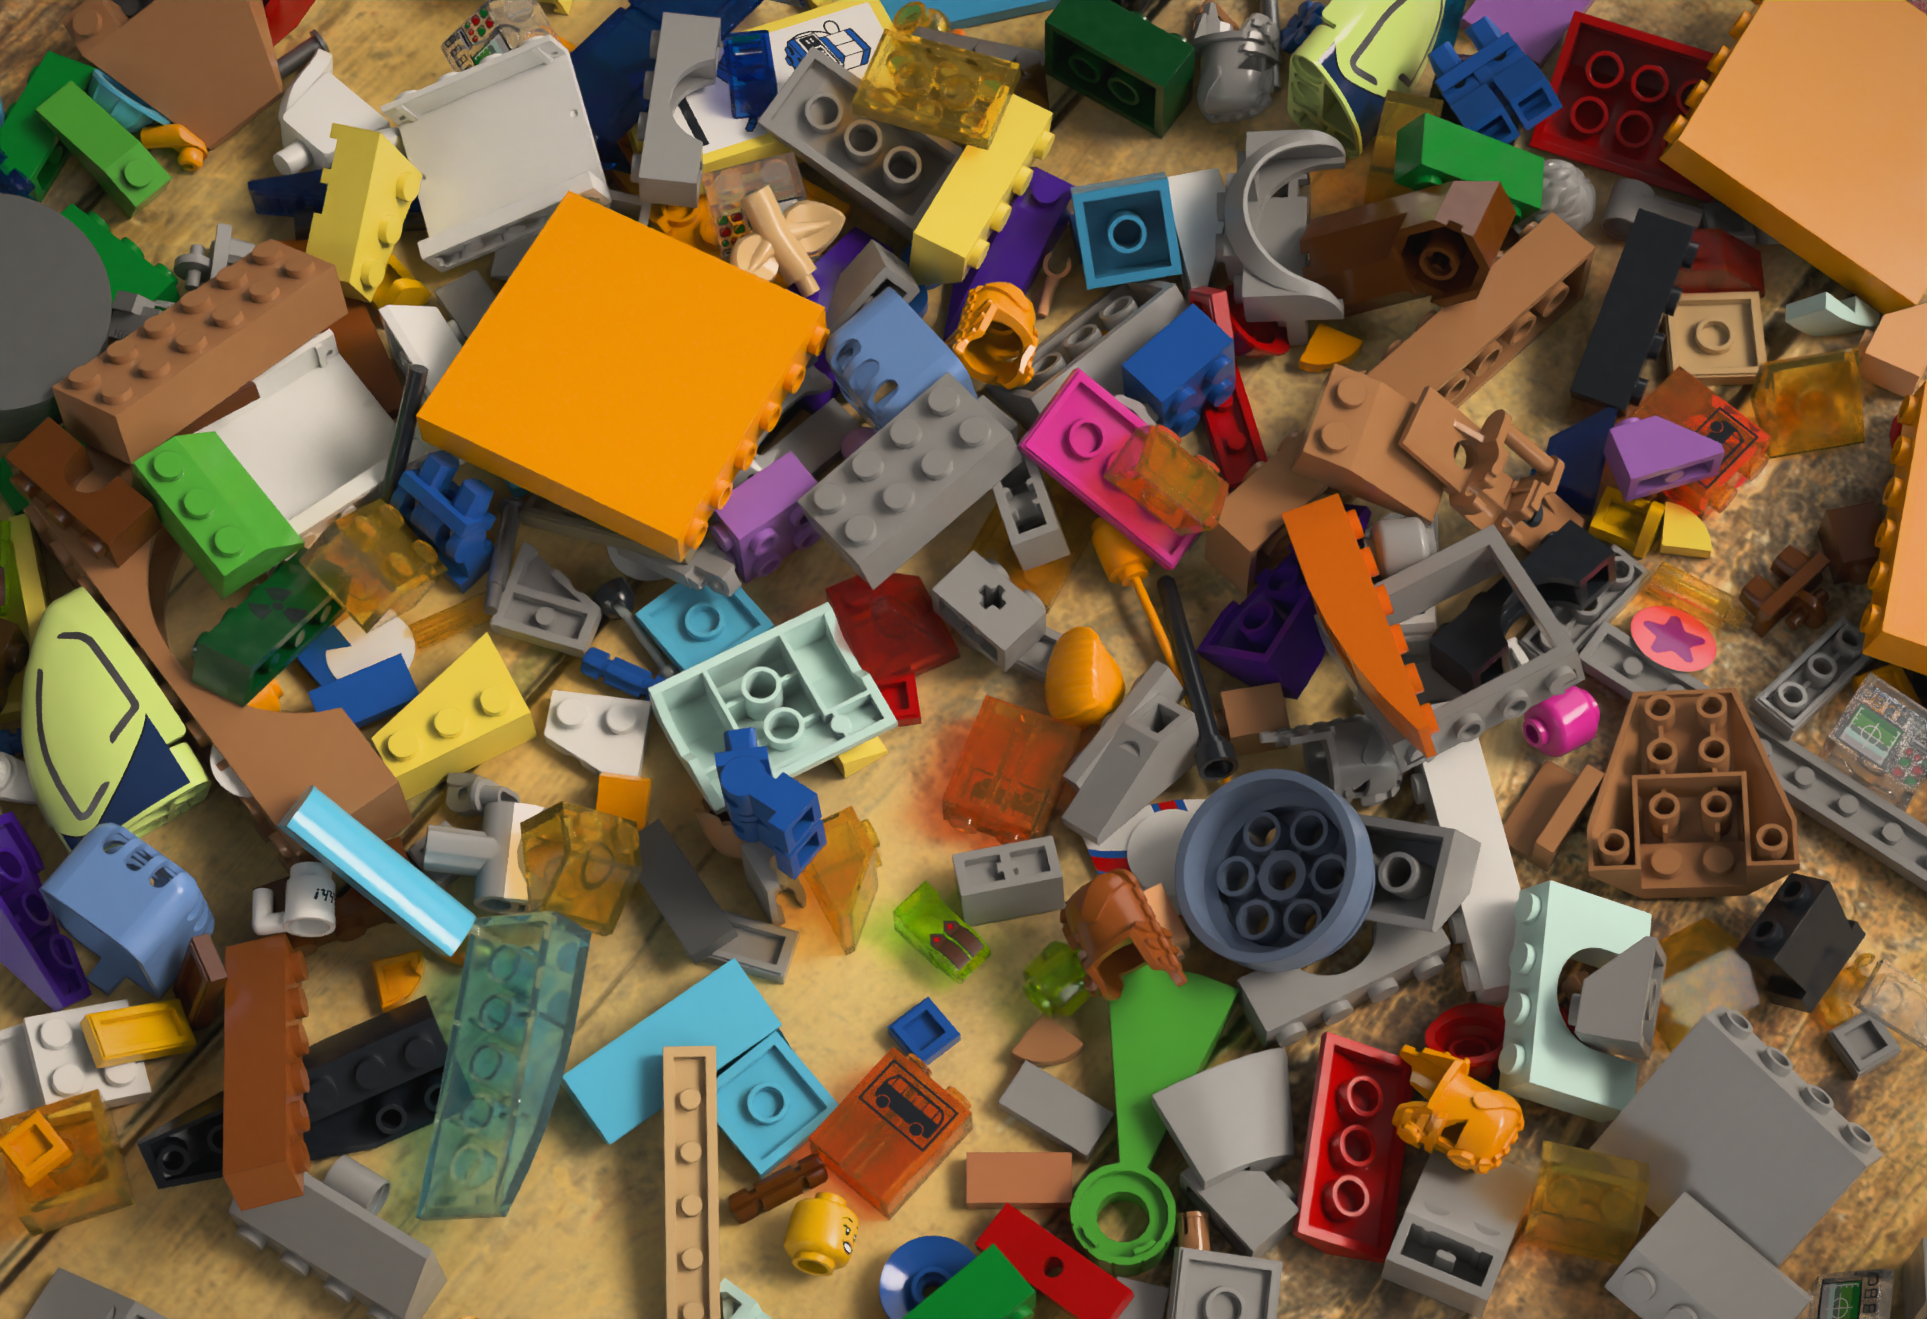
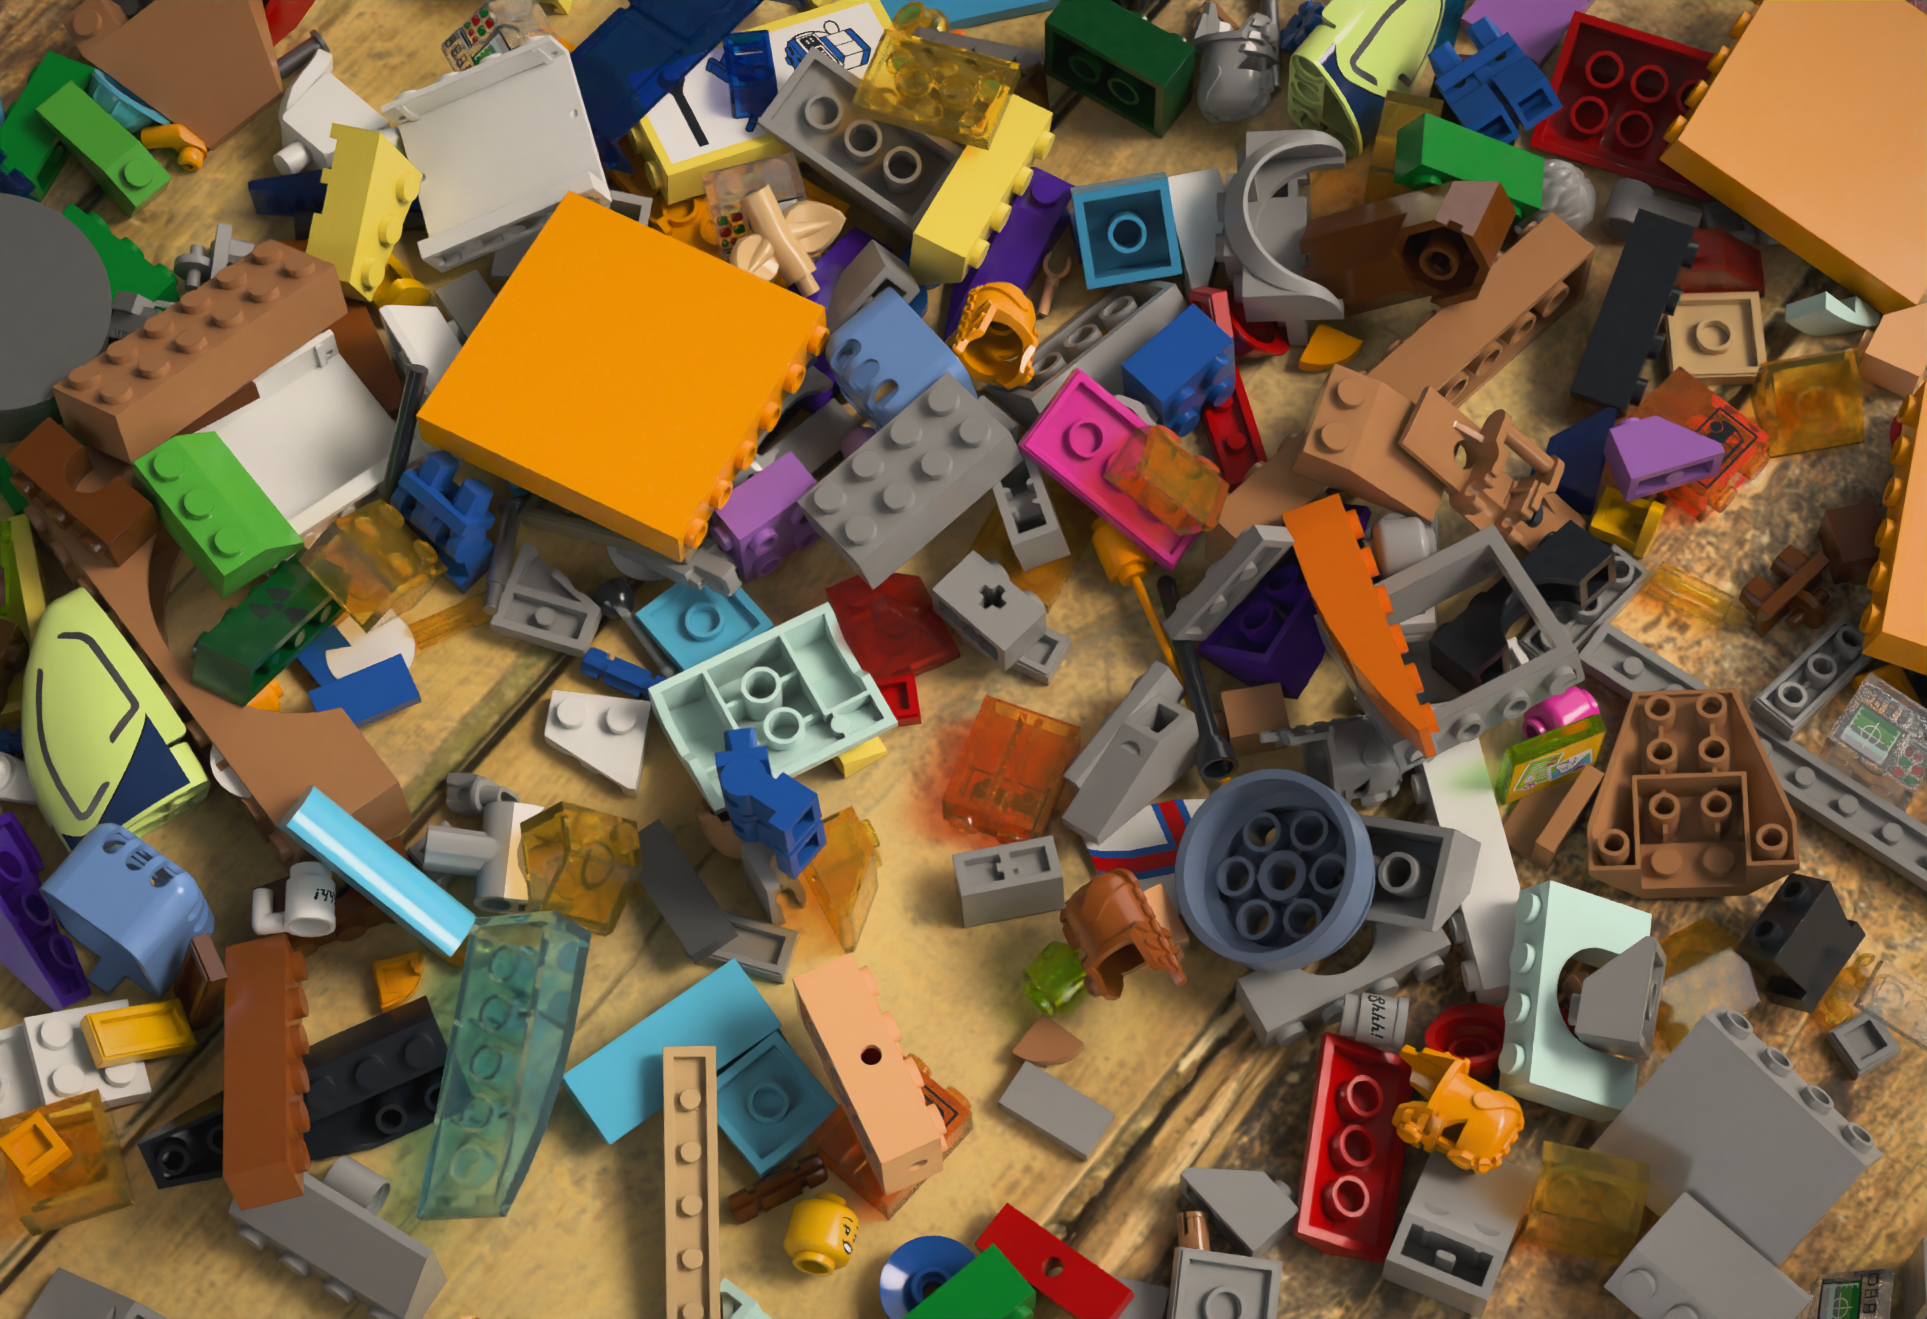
(456, 722): light yellow wedge -> none
(625, 797): light orange tile -> none
(685, 61): light grey arch -> none
(869, 1074): none -> light nougat brick
(924, 1032): blue tile -> none
(940, 934): clear neon green leg -> none
(1019, 1179): nougat tile -> none
(1082, 679): light orange hair -> none
(1155, 846): white sticker -> none
(1156, 1040): bright green piece -> none
(1228, 582): none -> light grey plate
(1232, 1116): light grey slope -> none
(1375, 1019): none -> light grey piece
(1549, 758): none -> tile
(1673, 638): coral sticker -> none
(1684, 533): light yellow tile -> none

